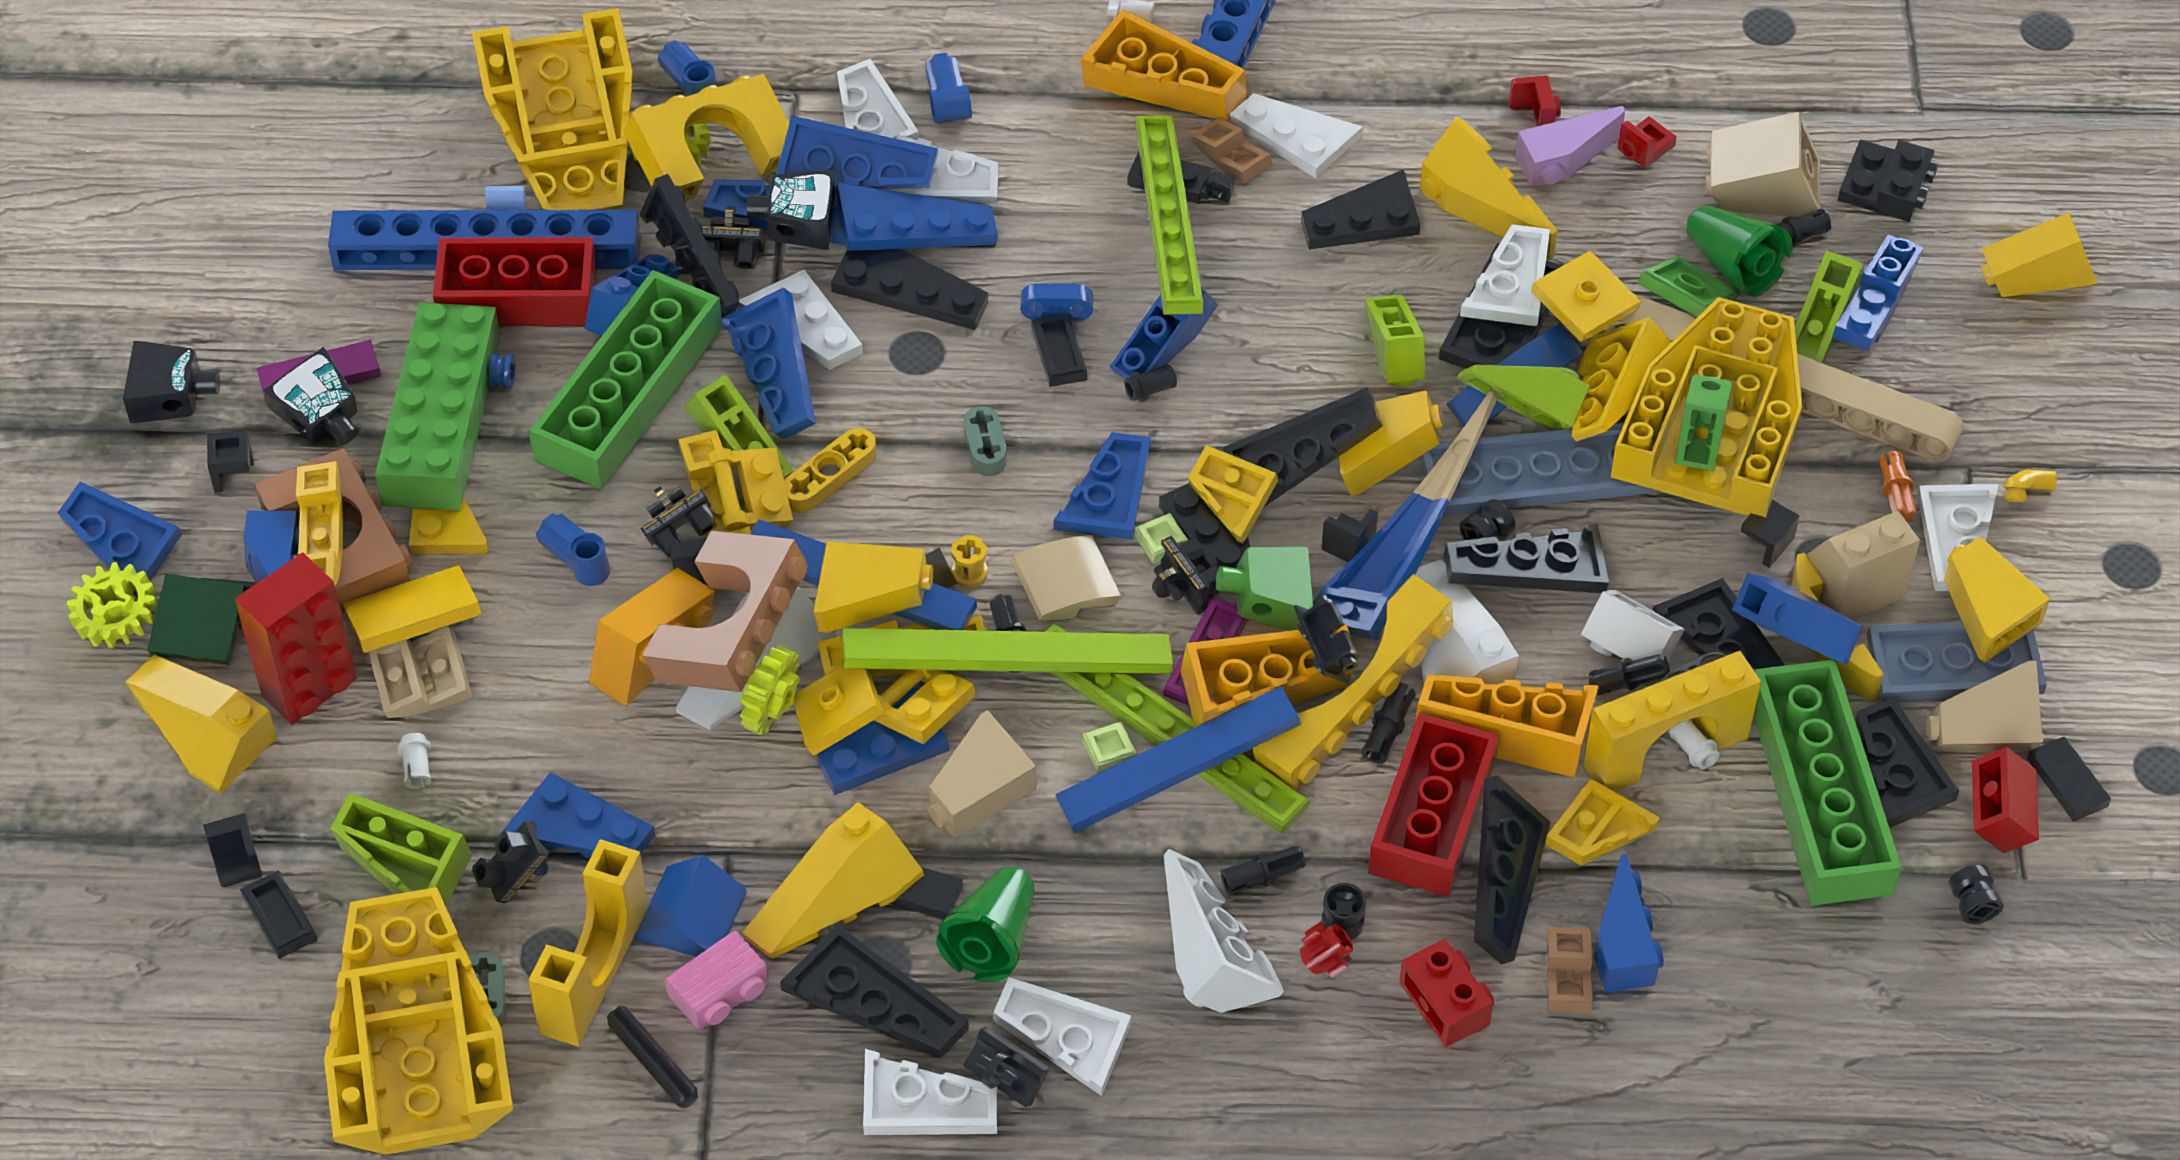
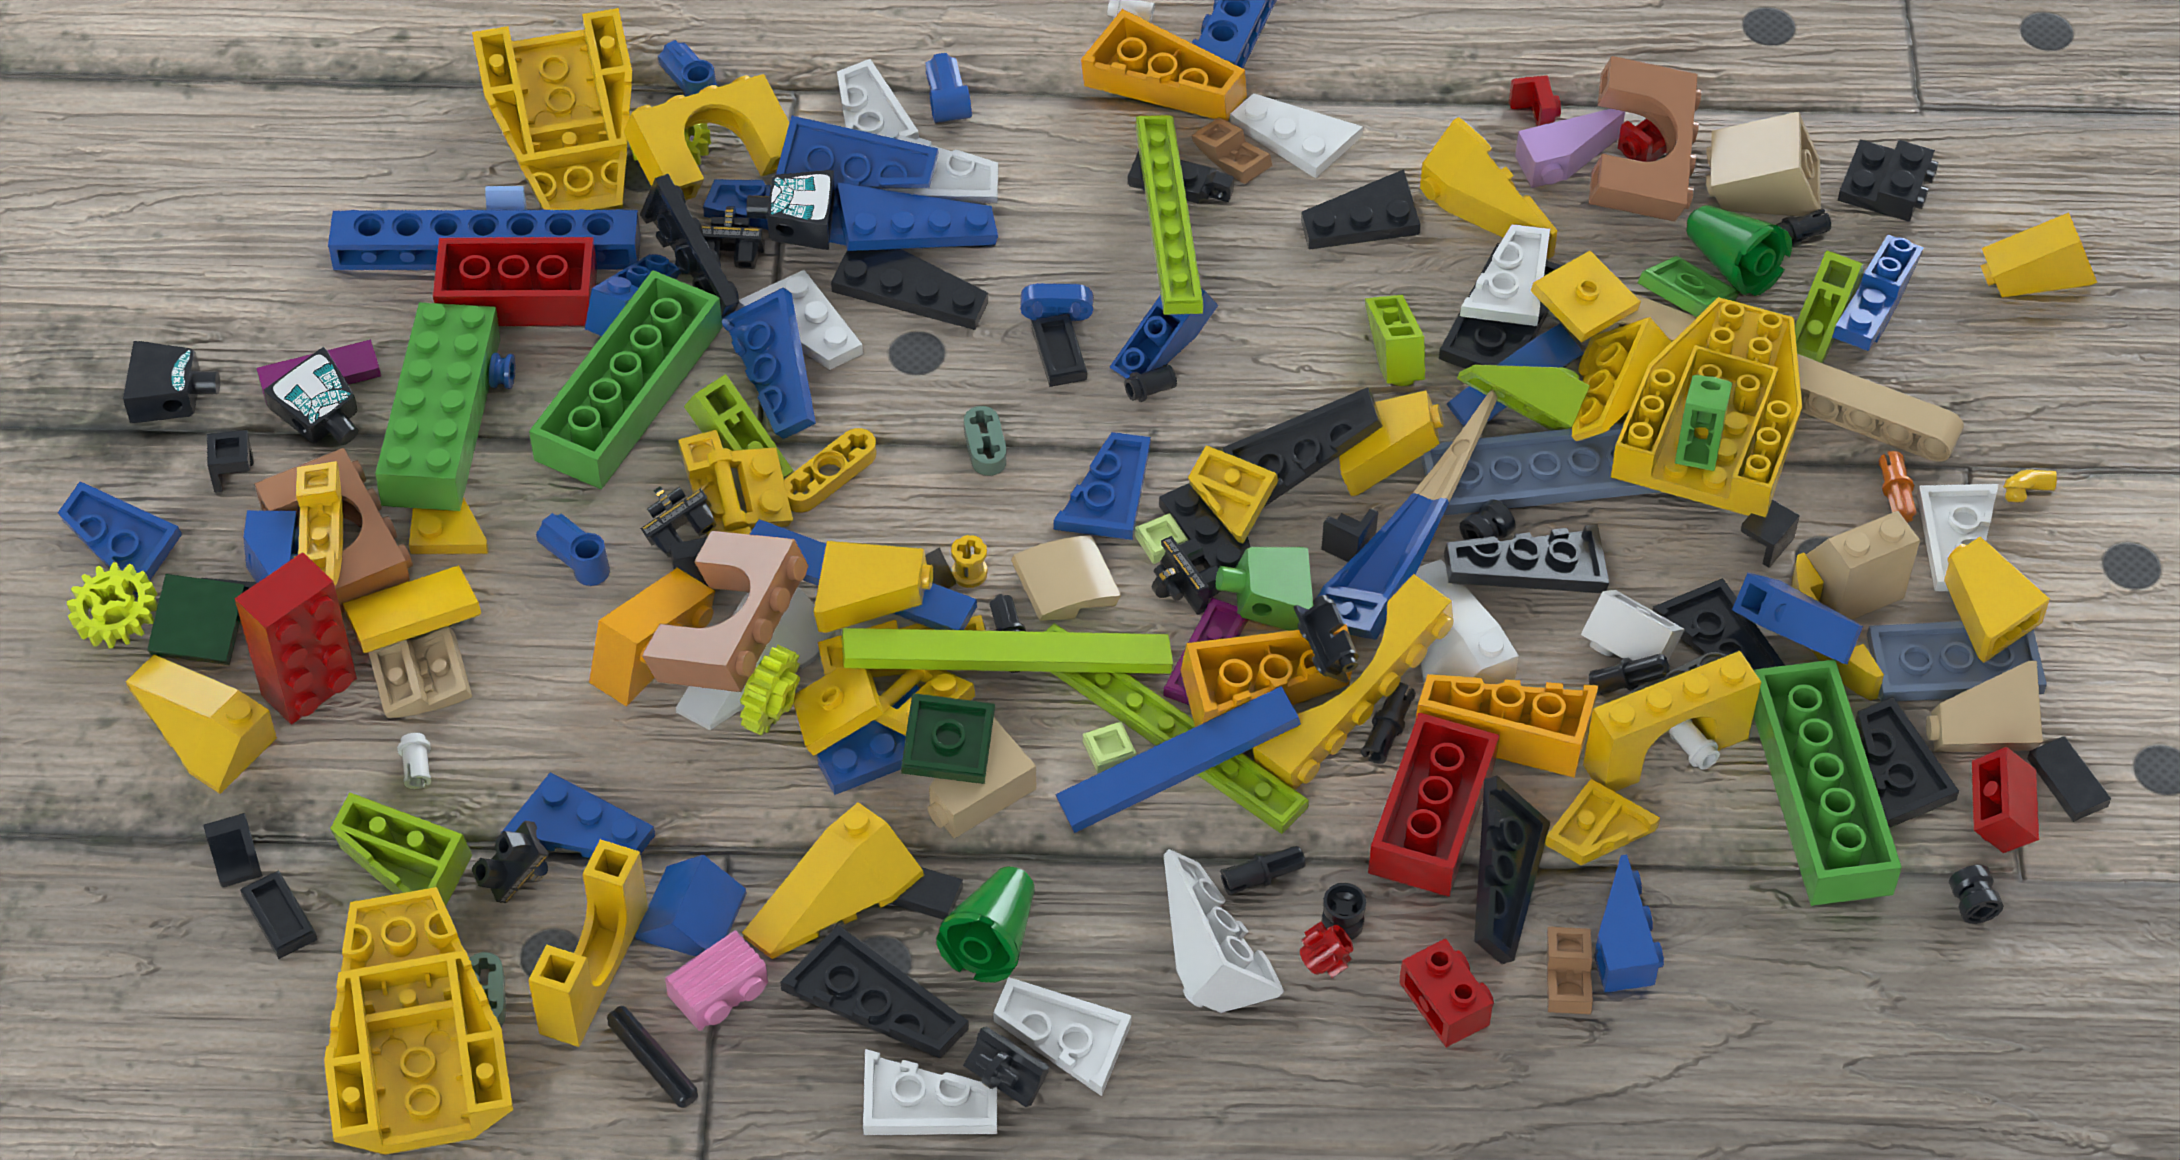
(948, 738): none -> dark green tile
(1669, 101): none -> nougat arch

